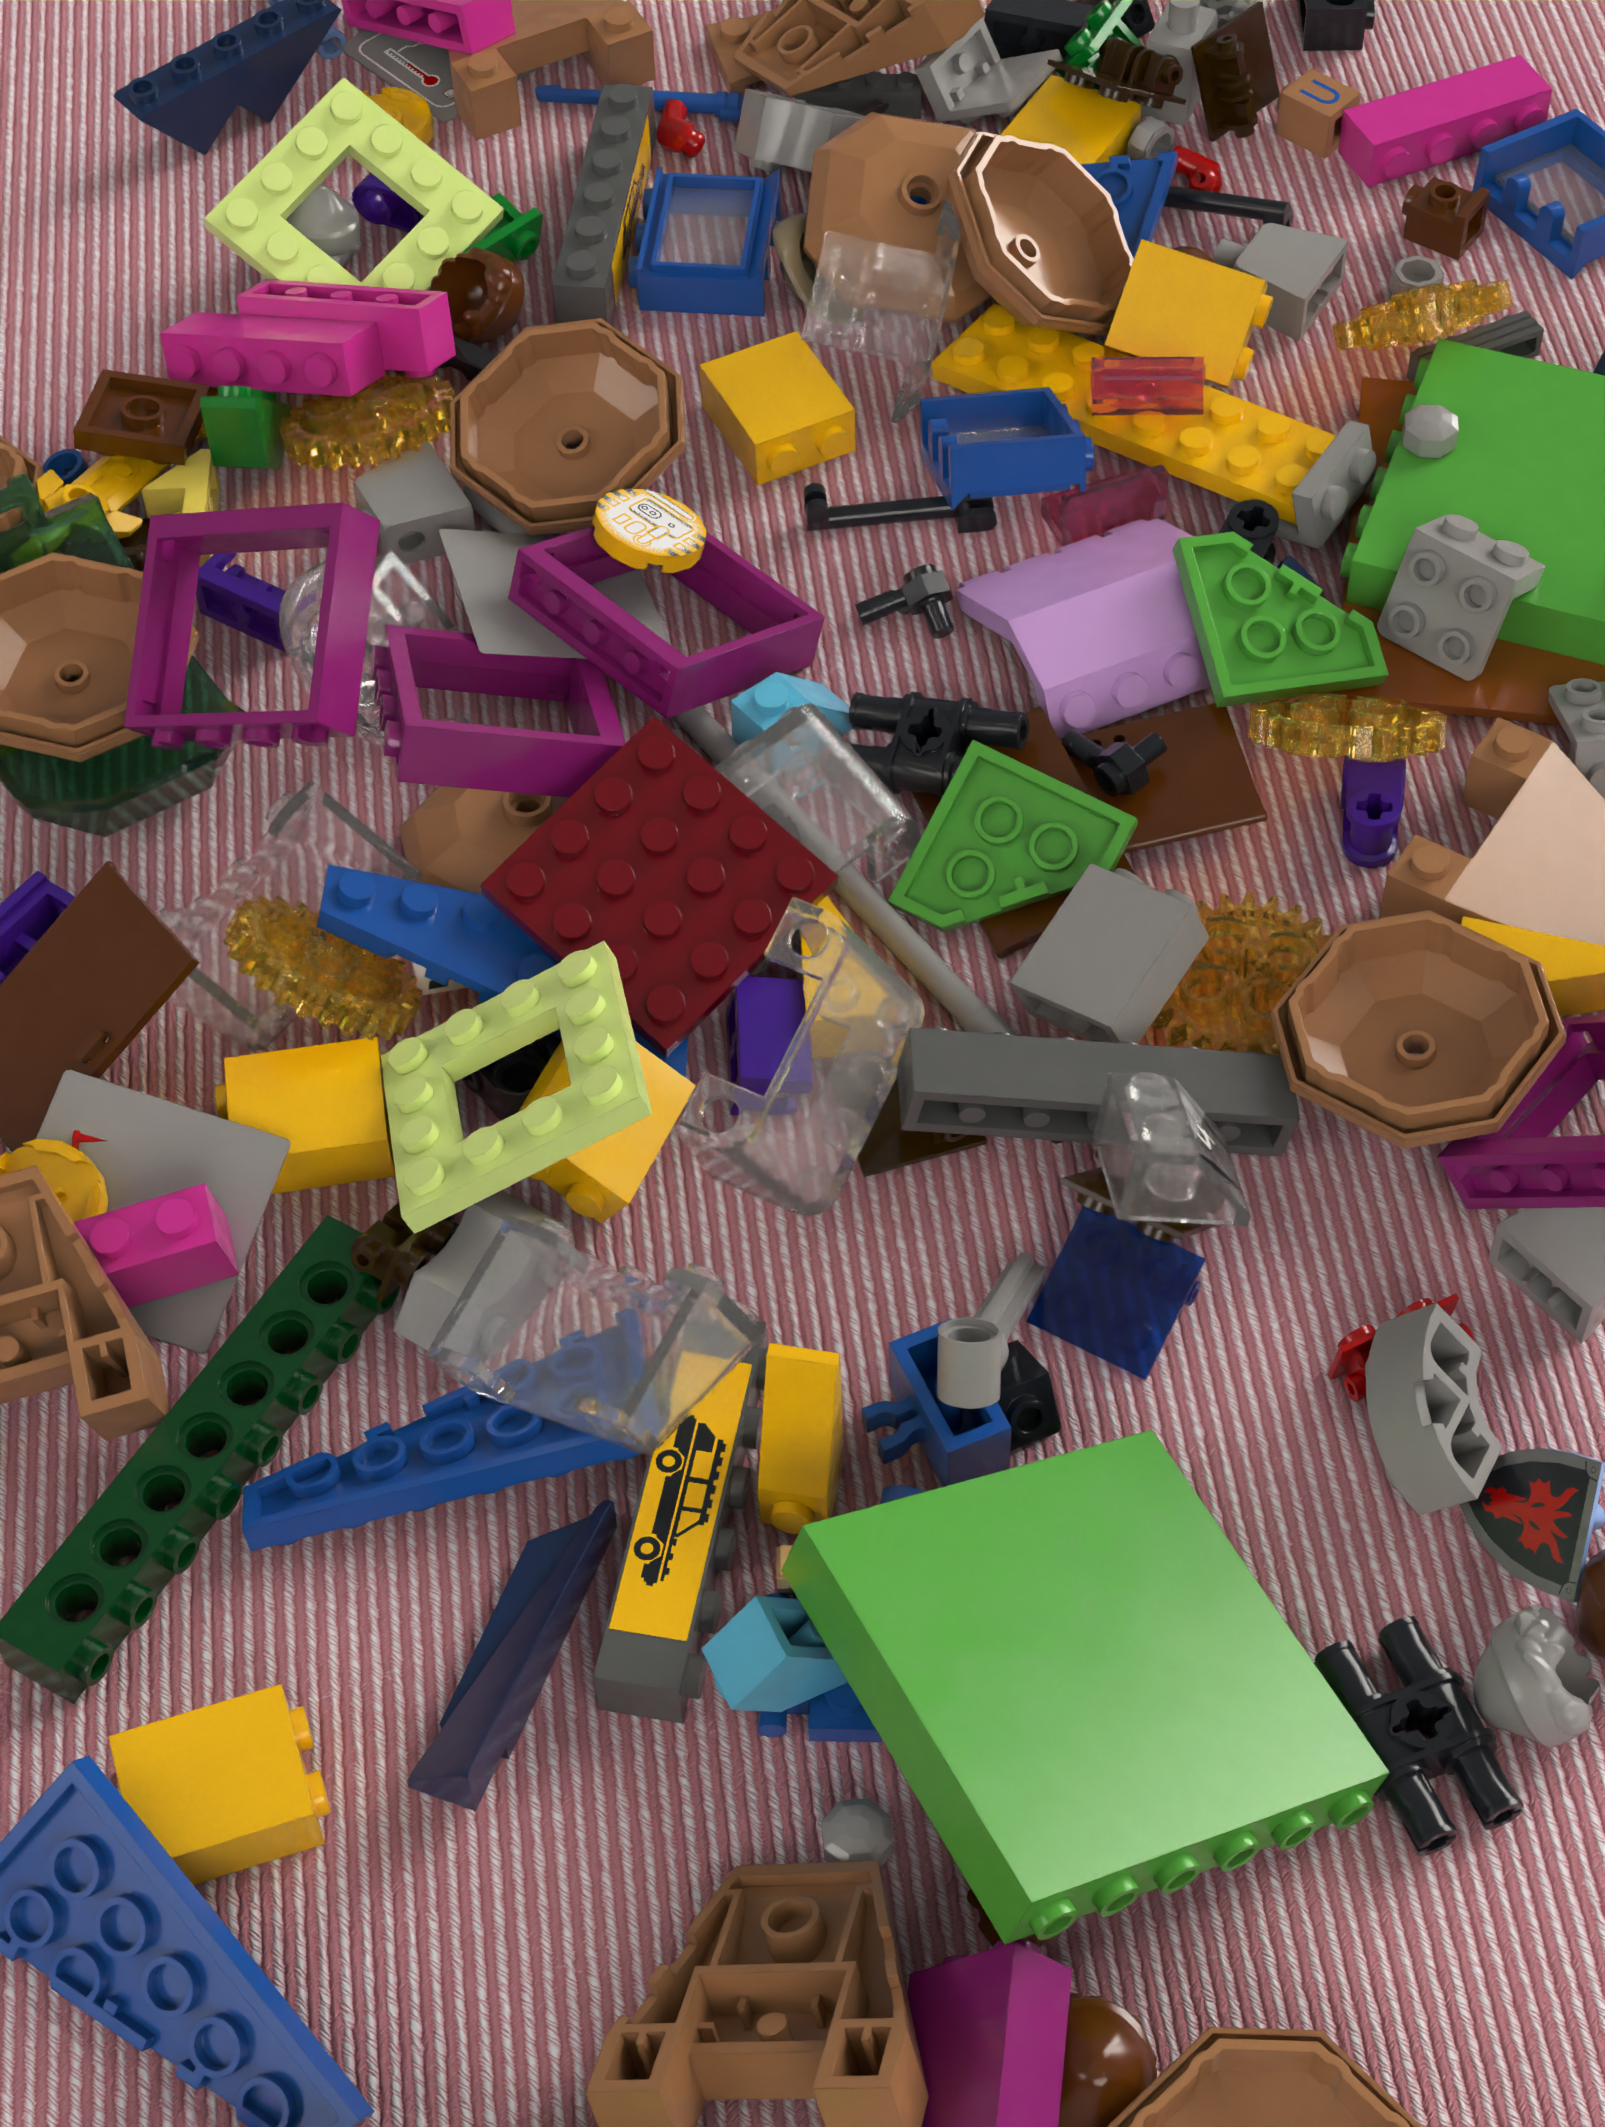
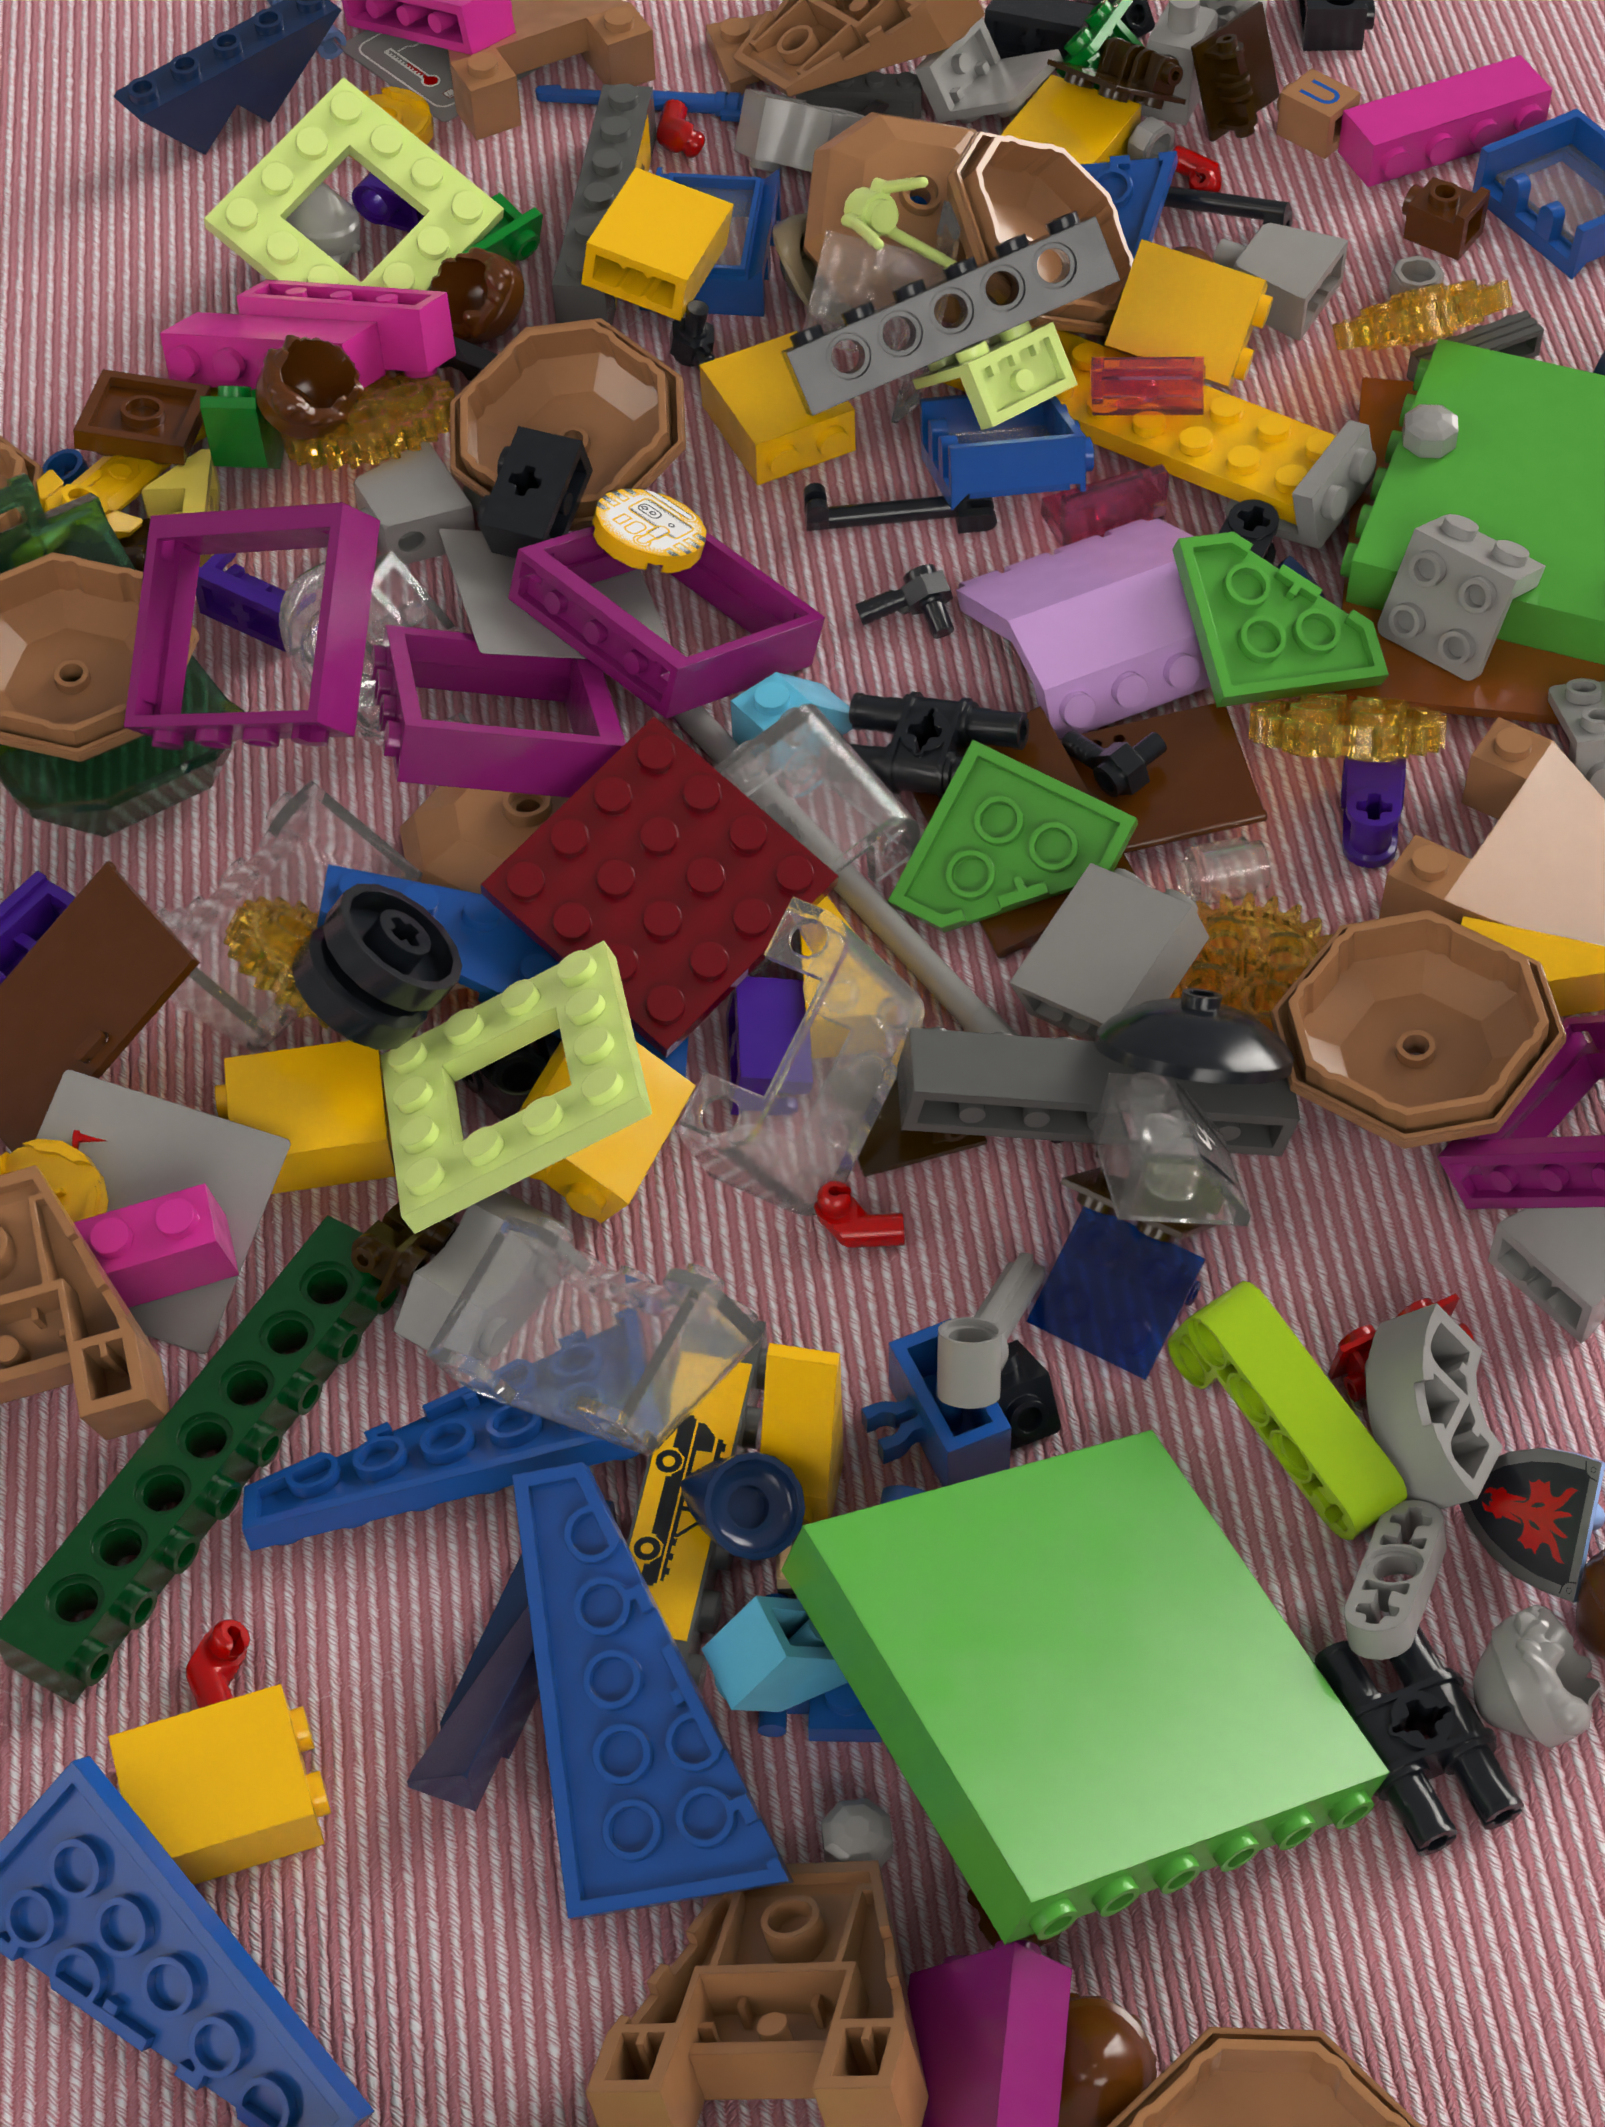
(217, 1662): none -> red arm
(307, 387): none -> reddish brown hair
(376, 966): none -> black wheel
(535, 491): none -> black brick
(633, 1754): none -> blue wing
(657, 243): none -> yellow brick
(692, 336): none -> black piece
(746, 1504): none -> dark blue piece
(852, 1224): none -> red arm
(875, 214): none -> yellowish green plant
(1006, 372): none -> yellowish green bracket
(1084, 270): none -> brick
(1195, 1041): none -> black dish
(1223, 867): none -> clear brick
(1290, 1406): none -> lime beam
(1402, 1599): none -> light grey beam

